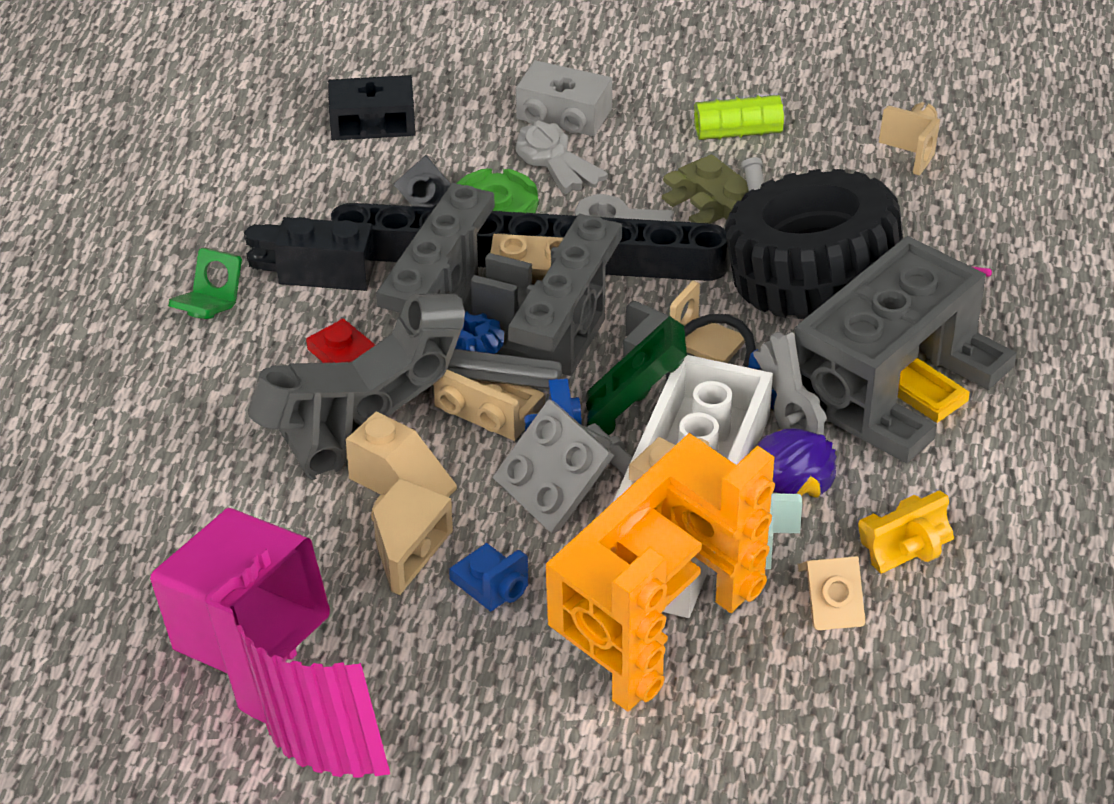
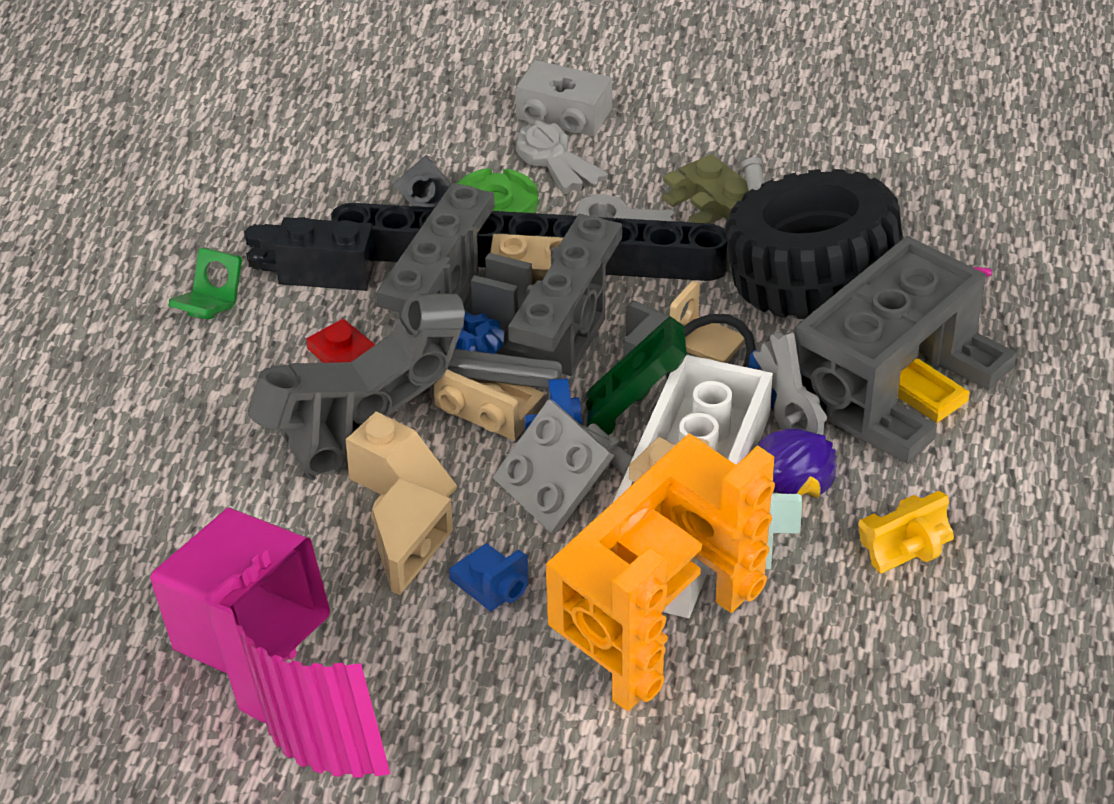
(371, 107): black brick -> none
(738, 117): lime axle -> none
(835, 592): tan bracket -> none
(912, 132): tan bracket -> none

